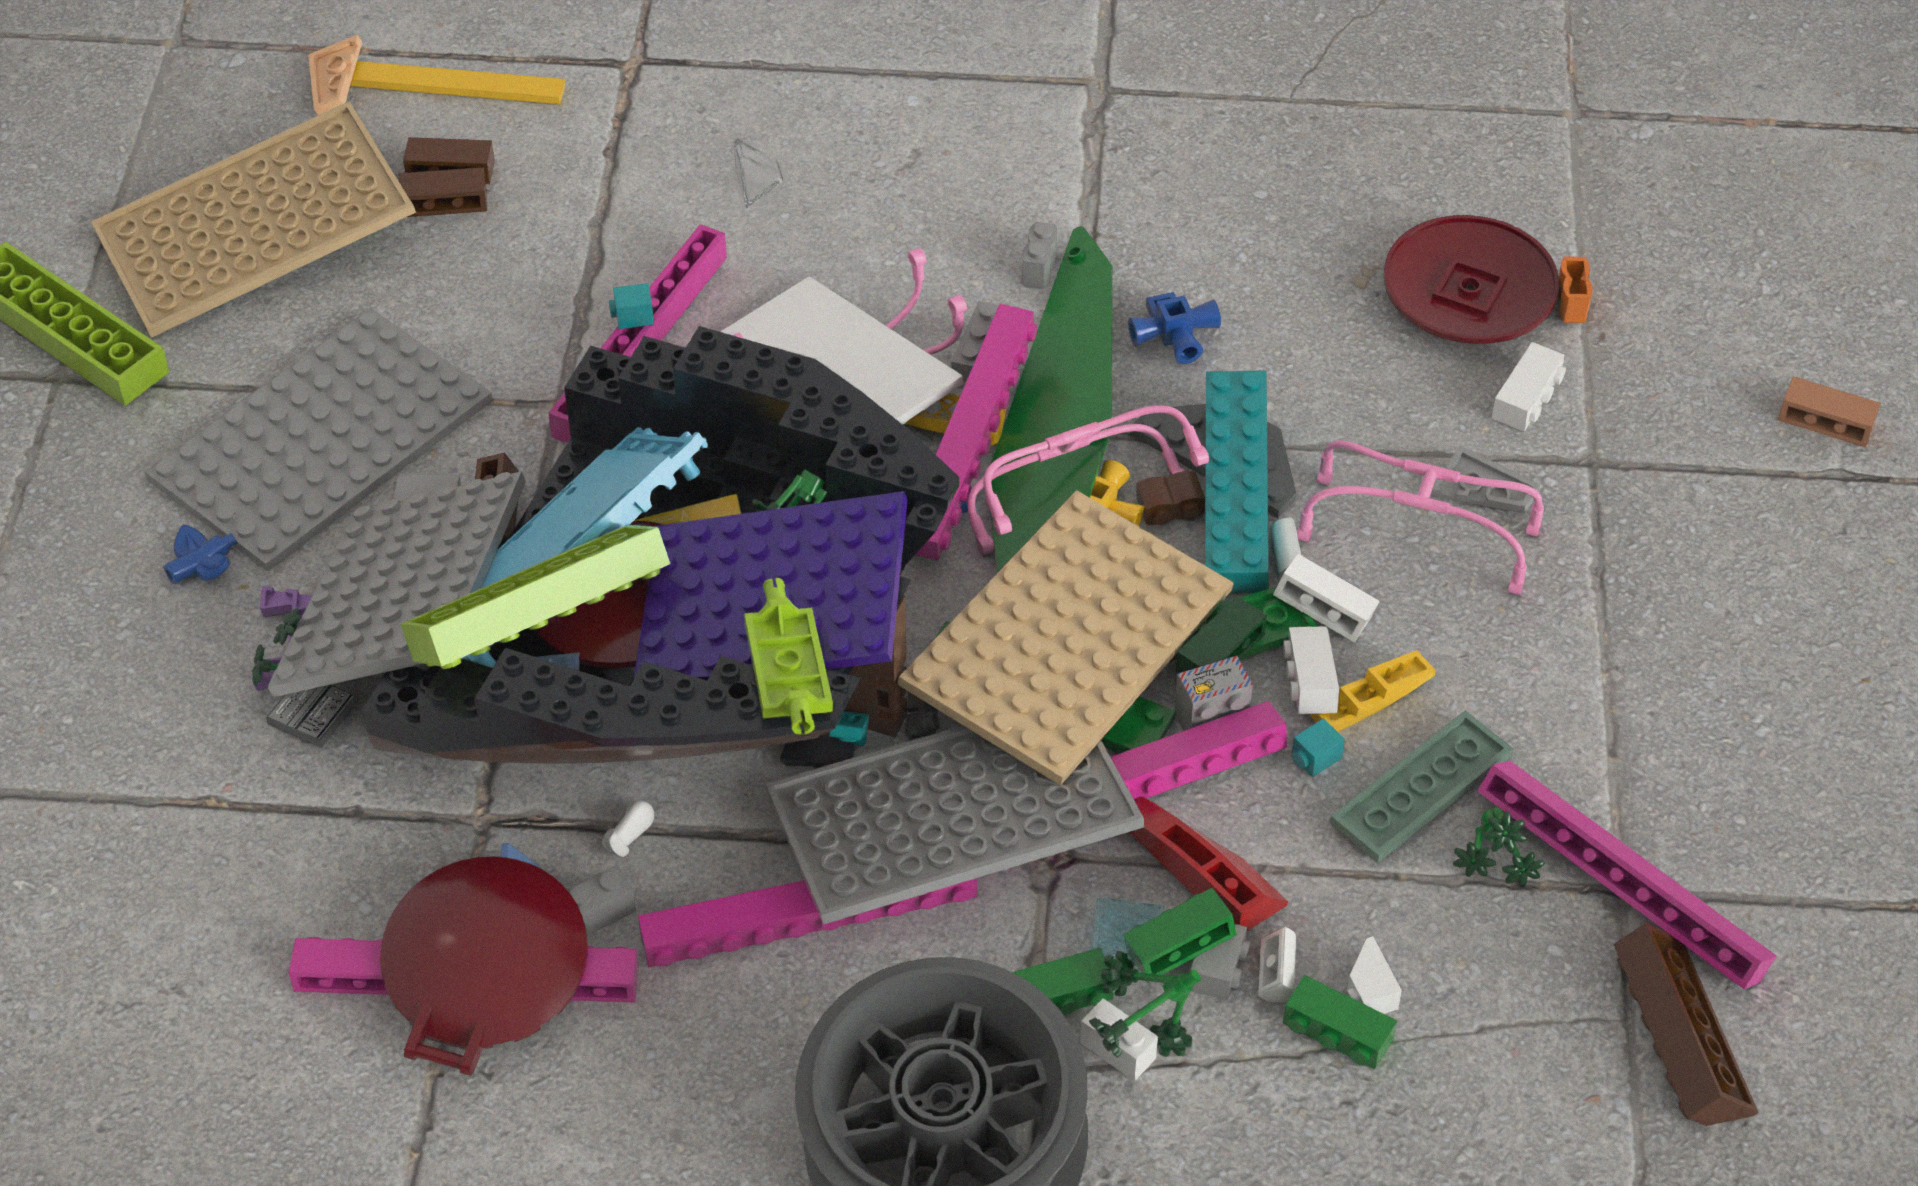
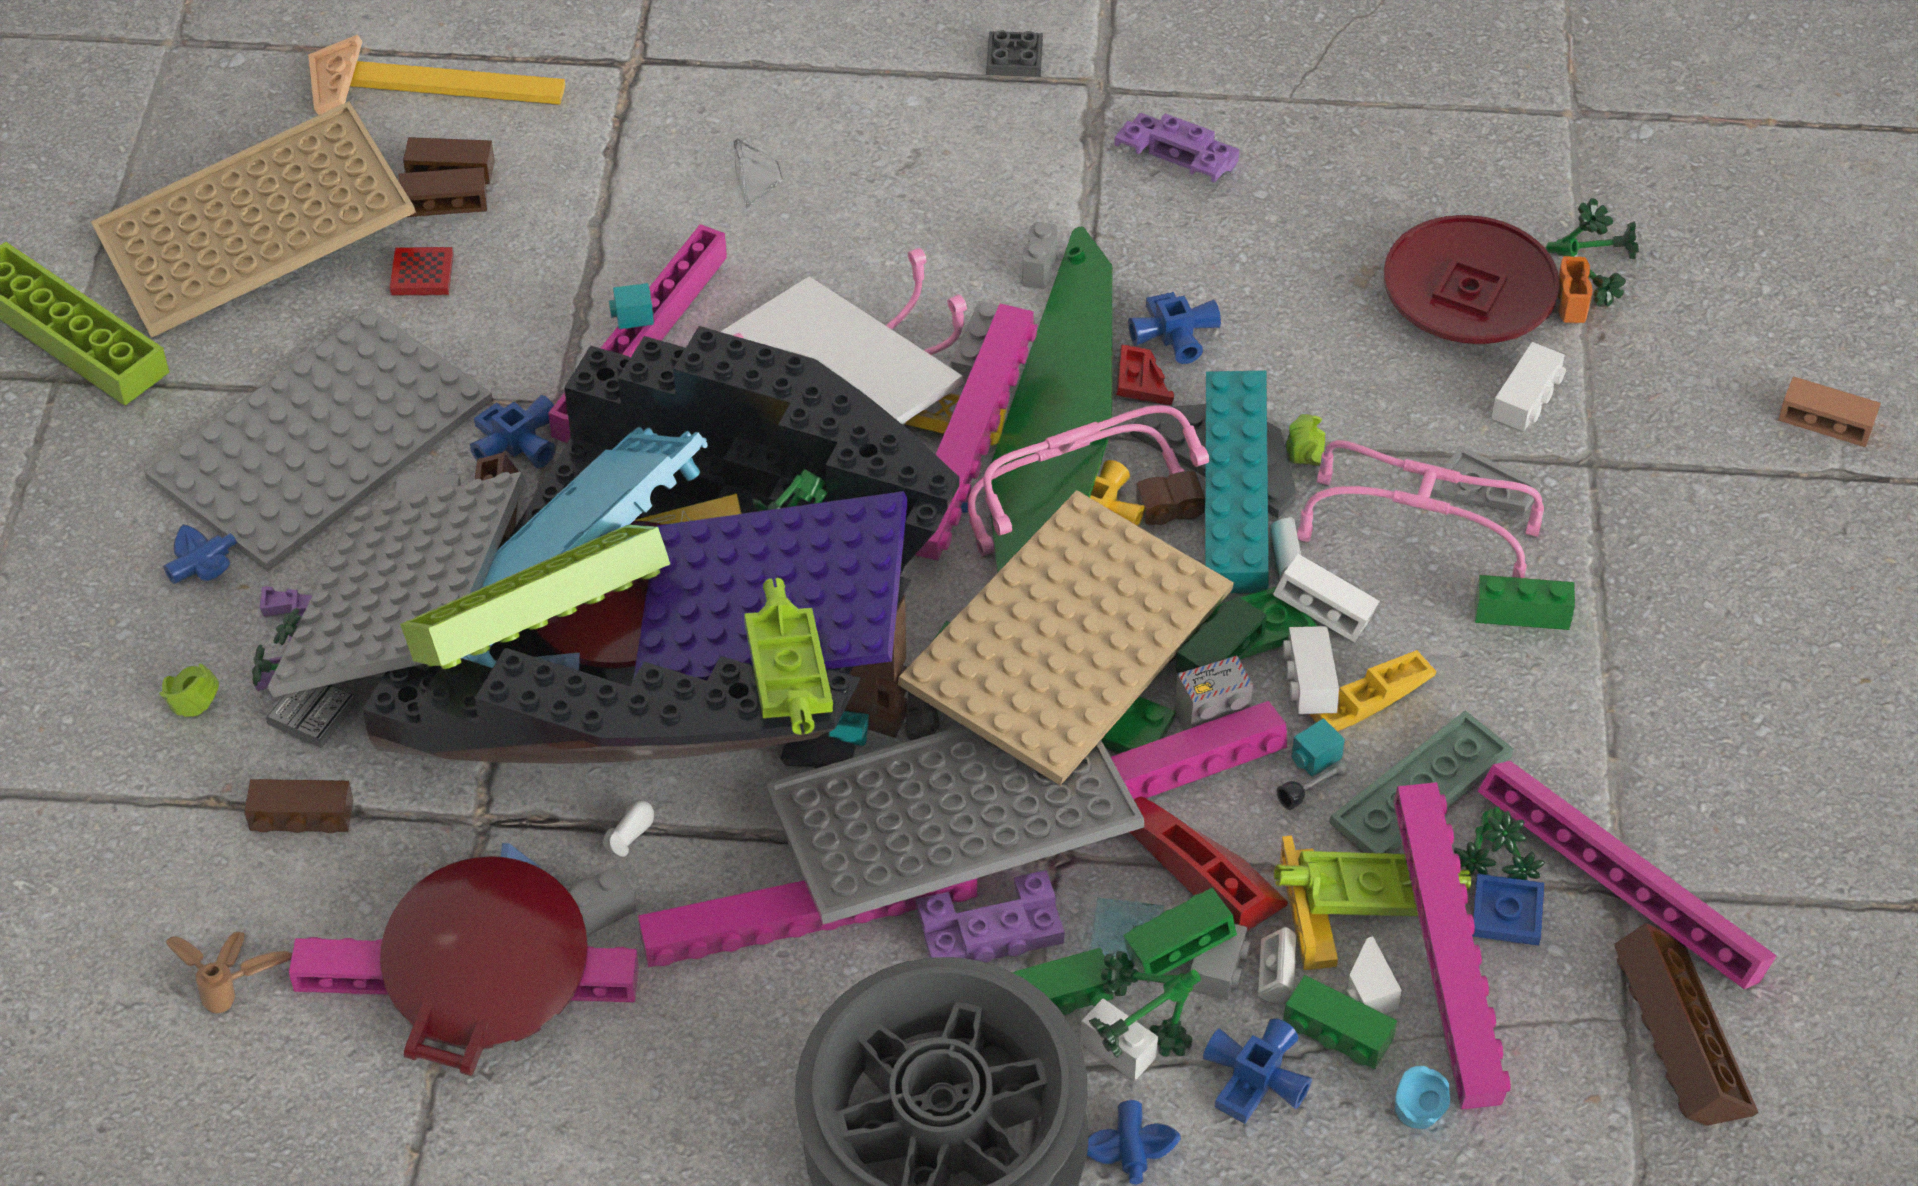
(190, 690): none -> lime hair
(215, 978): none -> medium nougat plant
(299, 805): none -> reddish brown brick
(421, 271): none -> red tile
(515, 431): none -> blue brick
(995, 929): none -> medium lavender bracket
(1014, 53): none -> dark grey tile
(1132, 1142): none -> blue plant
(1141, 377): none -> red wing
(1179, 143): none -> medium lavender bracket
(1256, 1069): none -> blue brick
(1292, 793): none -> black hinge
(1305, 440): none -> lime hair
(1311, 930): none -> yellow fence
(1354, 883): none -> lime plate
(1422, 1097): none -> medium azure hair
(1450, 947): none -> dark pink brick
(1508, 909): none -> blue plate
(1524, 602): none -> green brick
(1593, 220): none -> dark green plant

